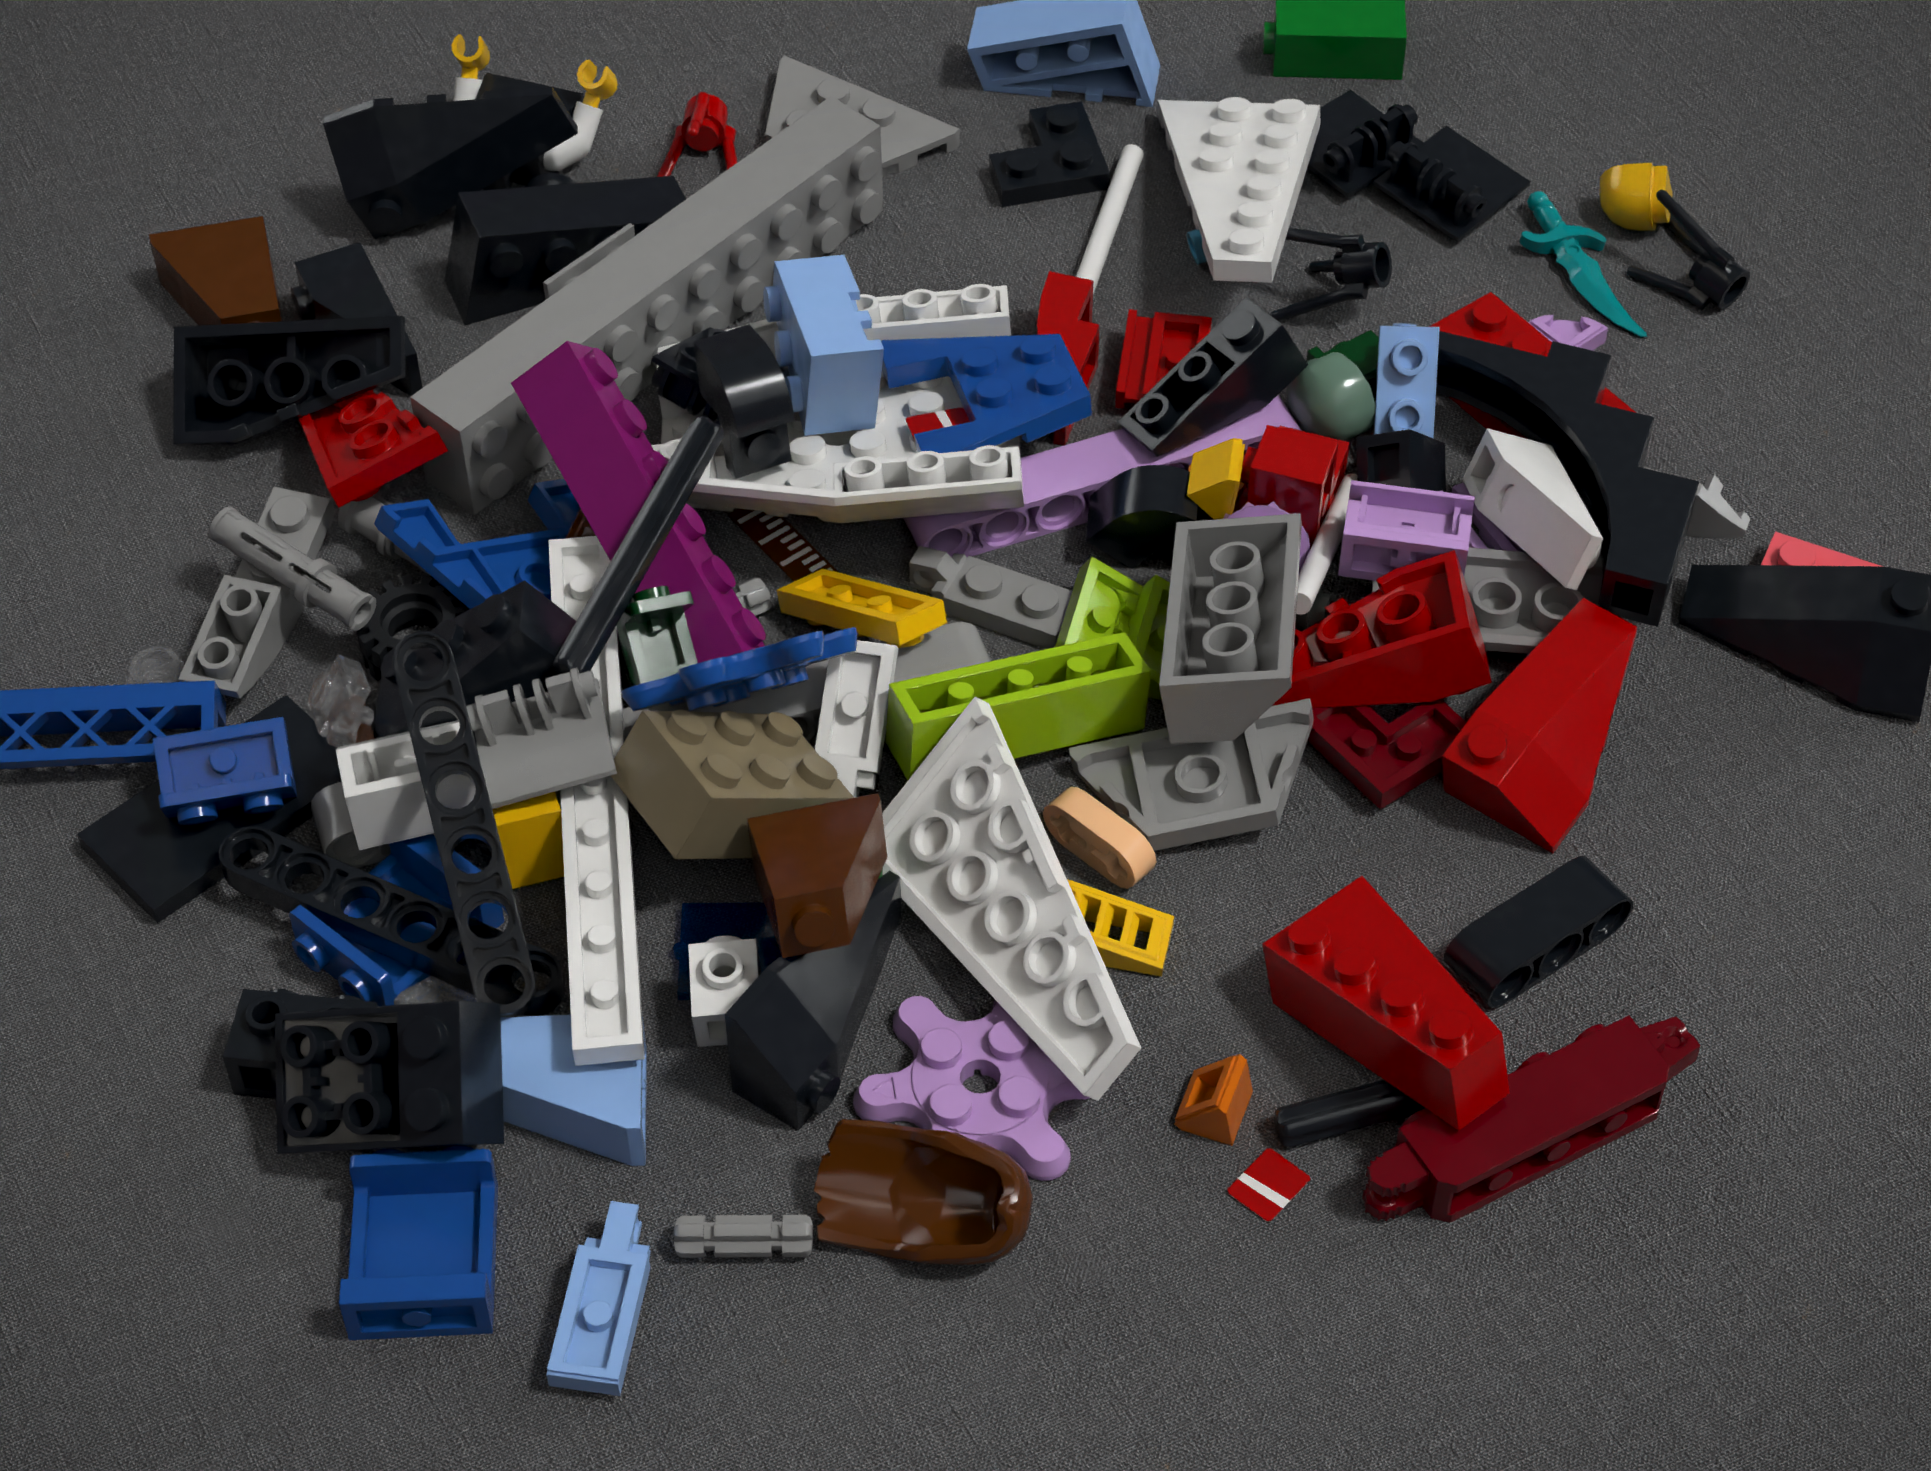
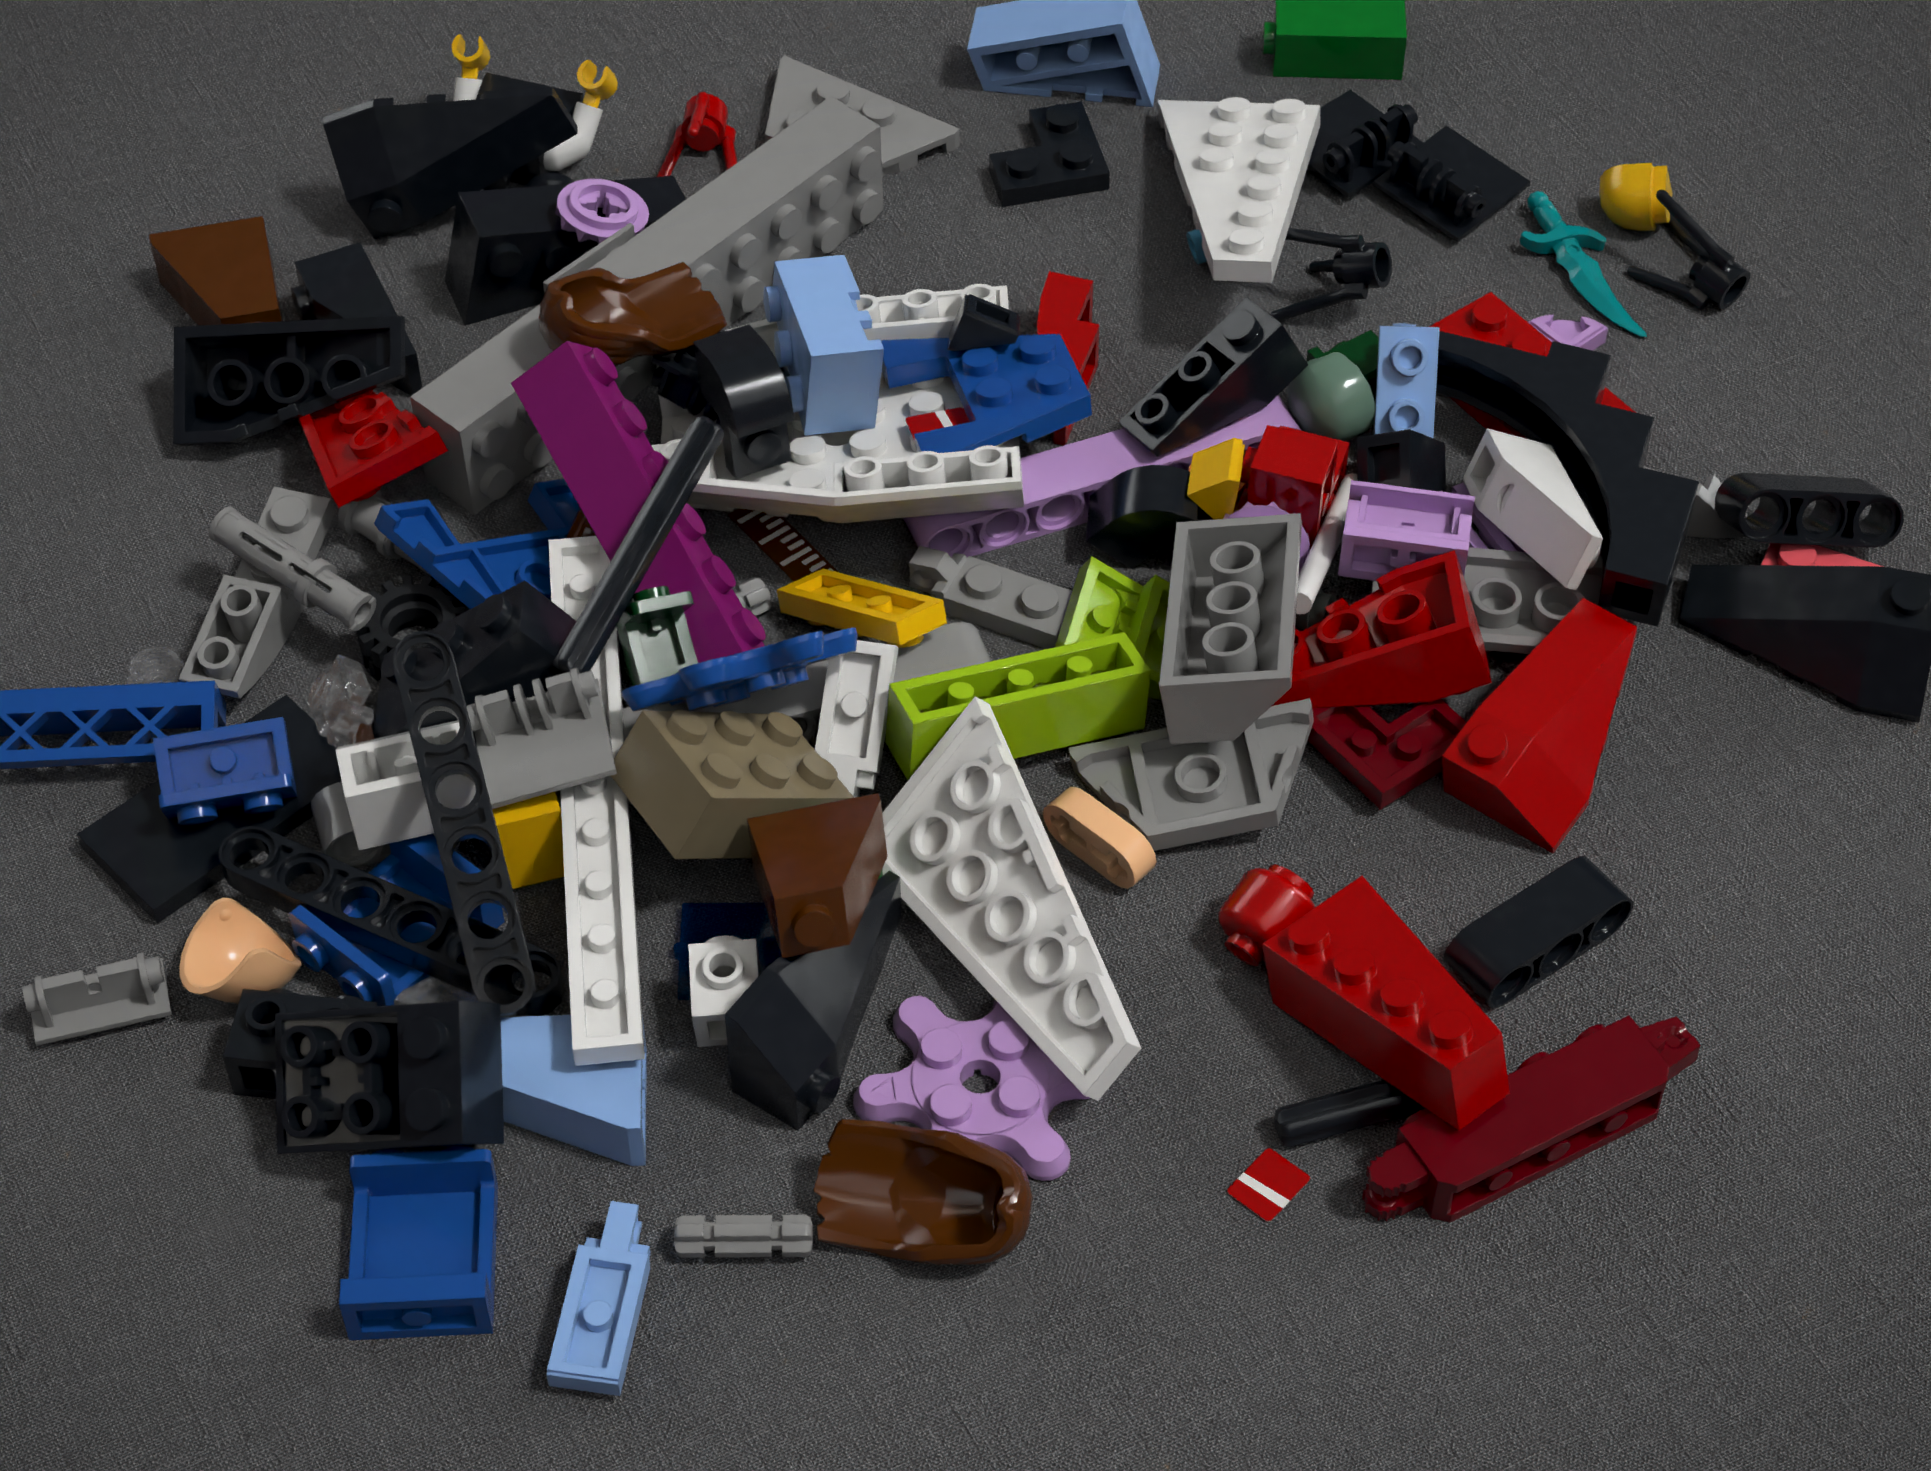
(99, 1001): none -> light grey hinge
(235, 952): none -> light nougat helmet
(579, 205): none -> lavender gear
(629, 316): none -> reddish brown hair
(982, 325): none -> black slope
(1110, 214): white bar -> none
(1111, 910): yellow slope -> none
(1153, 349): red plate -> none
(1216, 1100): orange slope -> none
(1262, 907): none -> red head
(1831, 522): none -> black beam

